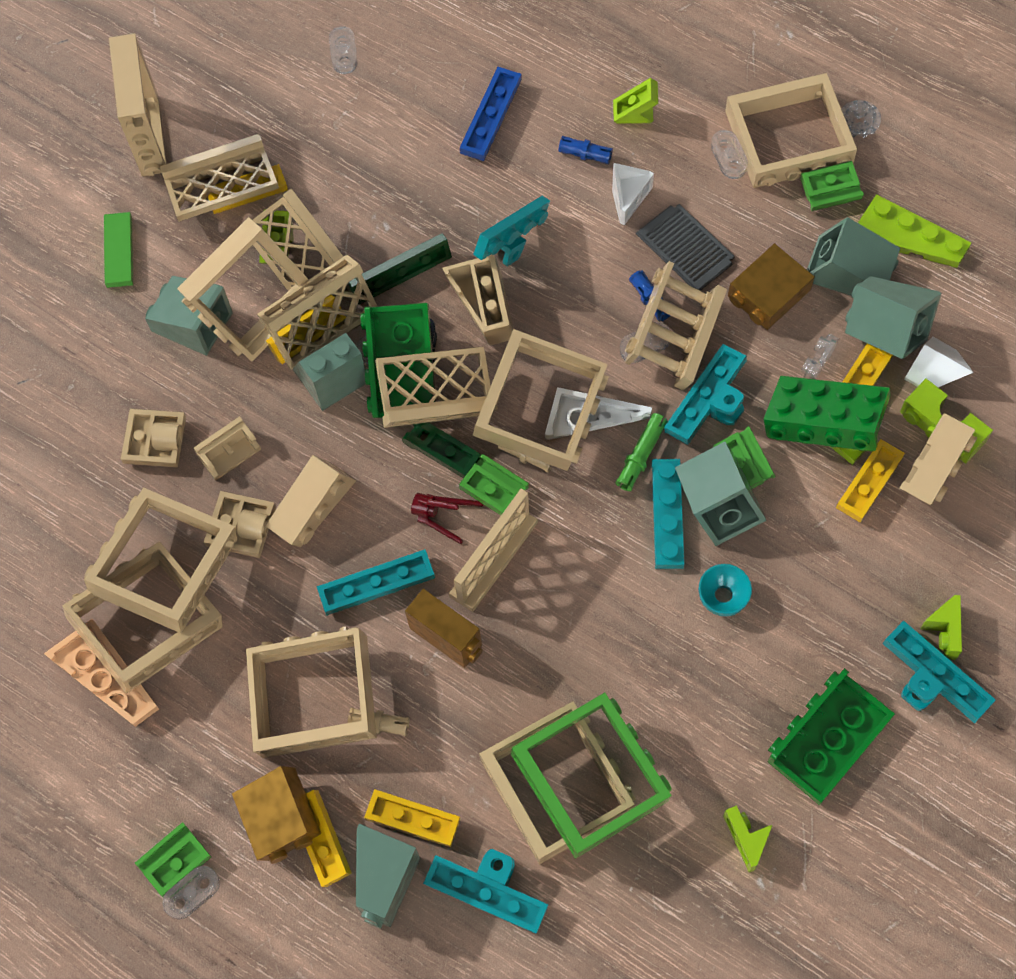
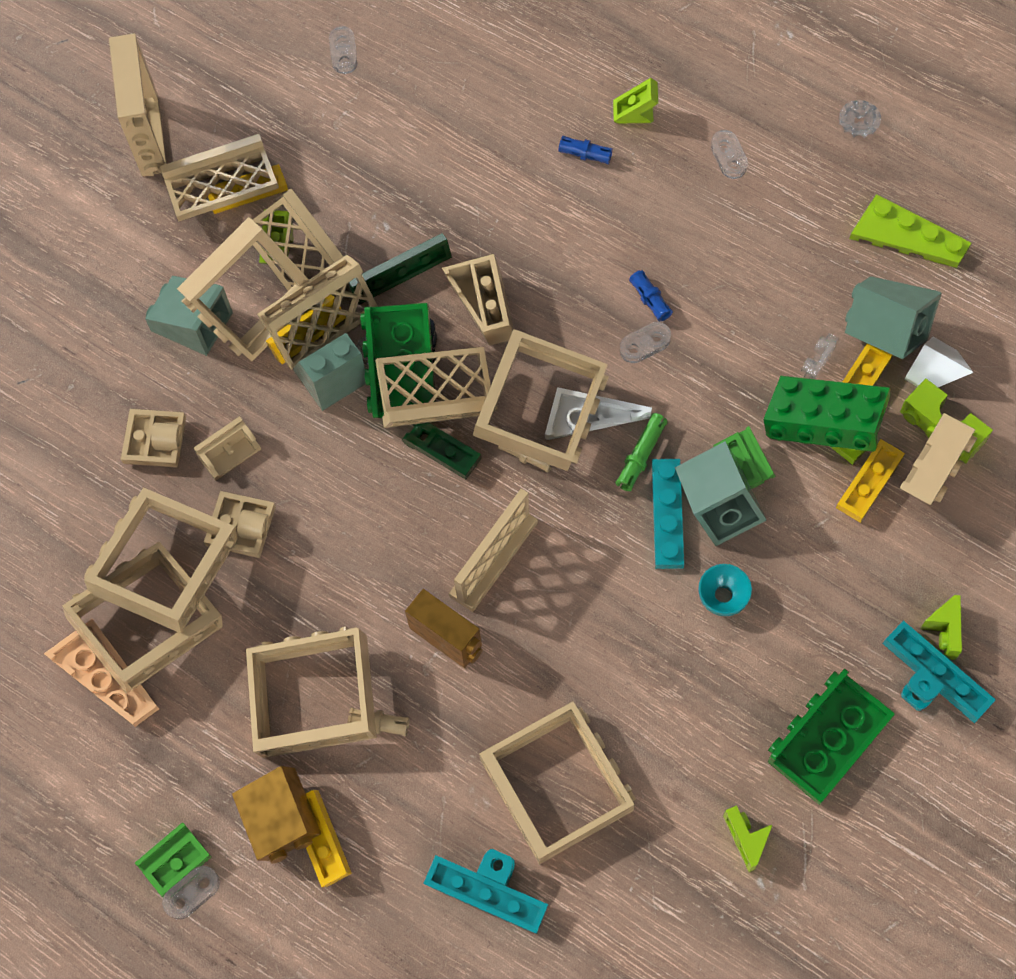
(118, 250): bright green tile -> none
(309, 501): tan wedge -> none
(375, 582): teal plate -> none
(382, 875): sand green slope -> none
(412, 818): yellow plate -> none
(428, 505): dark red plant -> none
(490, 113): blue plate -> none
(492, 484): bright green plate -> none
(508, 232): teal plate -> none
(550, 802): bright green window -> none
(630, 189): white slope -> none
(687, 244): dark grey window -> none
(701, 324): tan fence -> none
(710, 396): teal plate -> none
(770, 286): pearl gold brick -> none
(780, 96): tan window -> none
(831, 186): bright green plate -> none
(851, 255): sand green slope -> none

